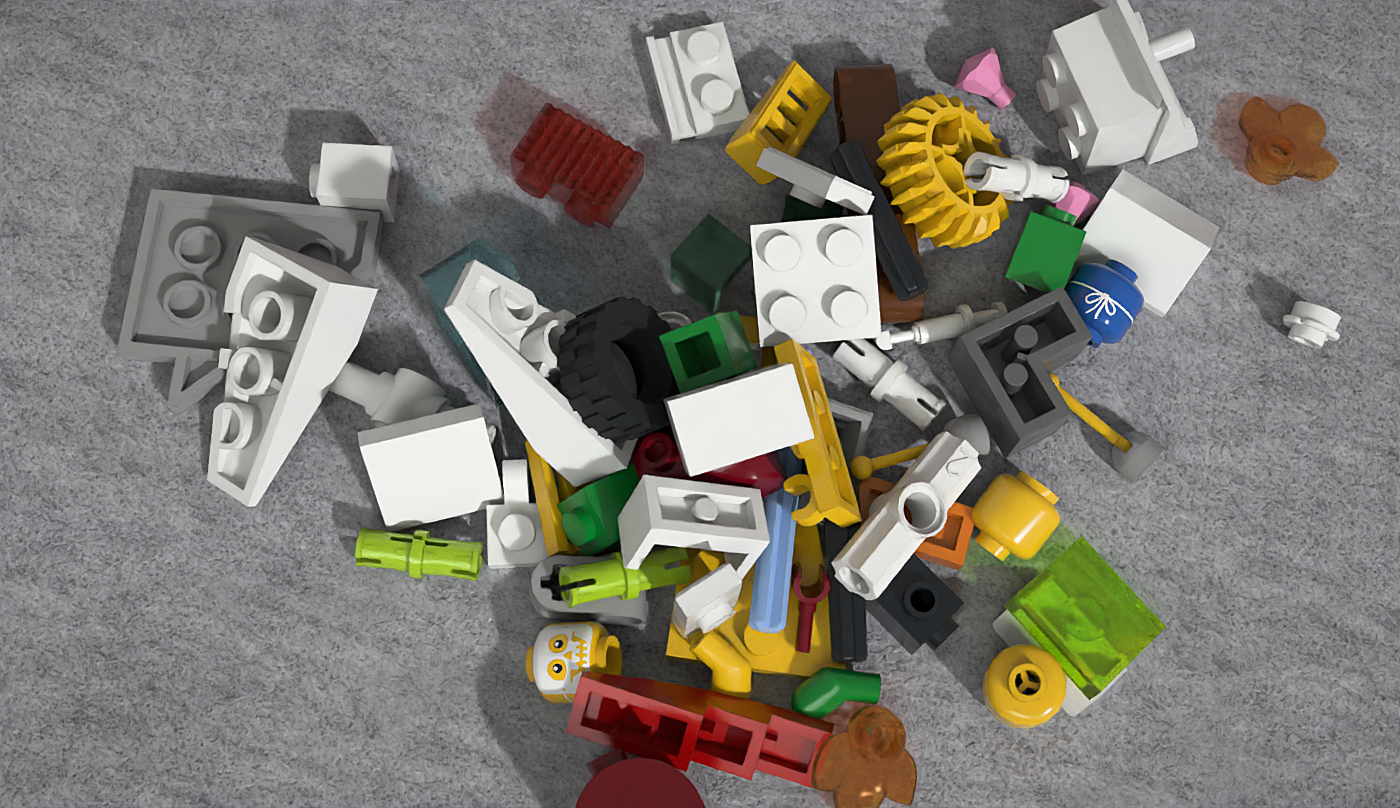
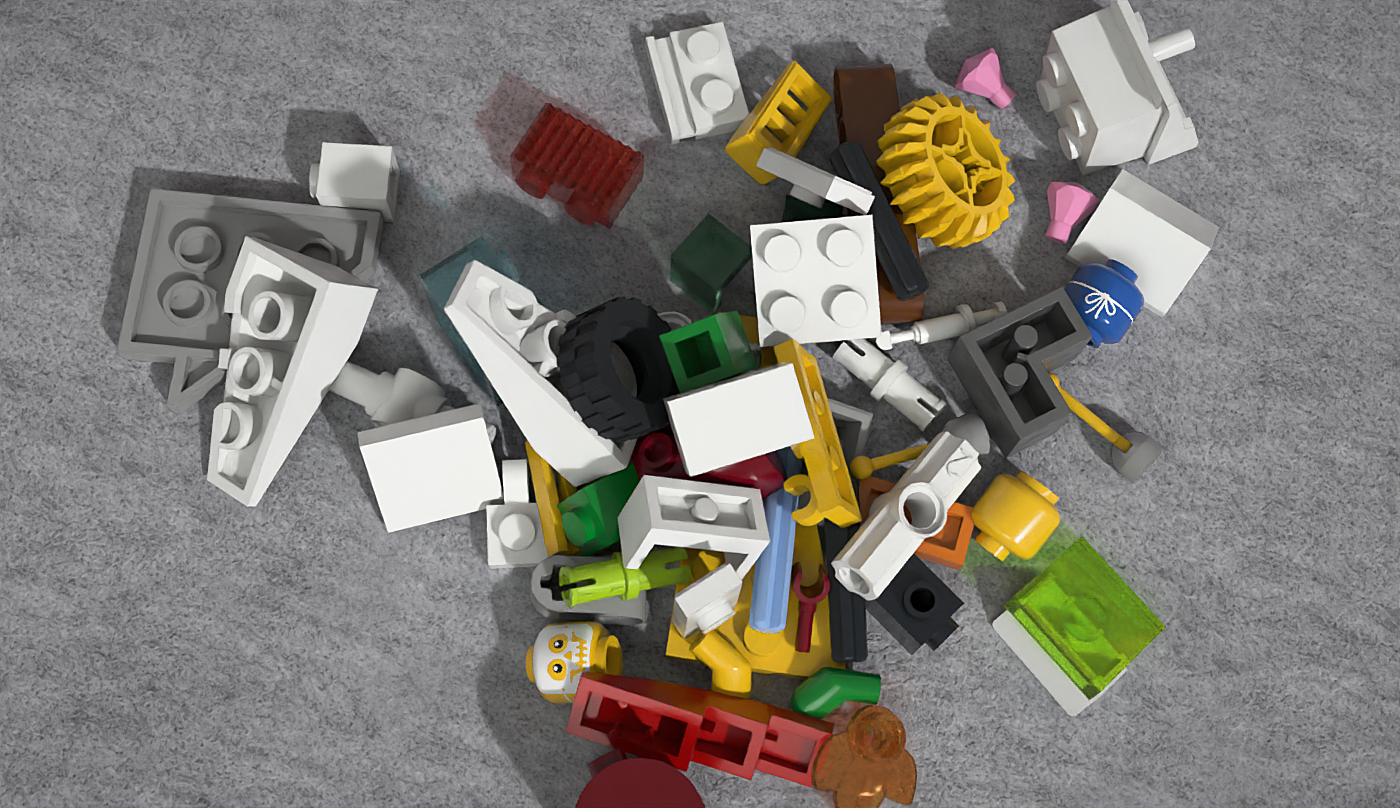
(419, 554): lime pin -> none
(1008, 702): yellow head -> none
(1016, 177): white pin -> none
(1045, 249): green brick -> none
(1285, 143): clear orange plate -> none
(1312, 324): white plate -> none

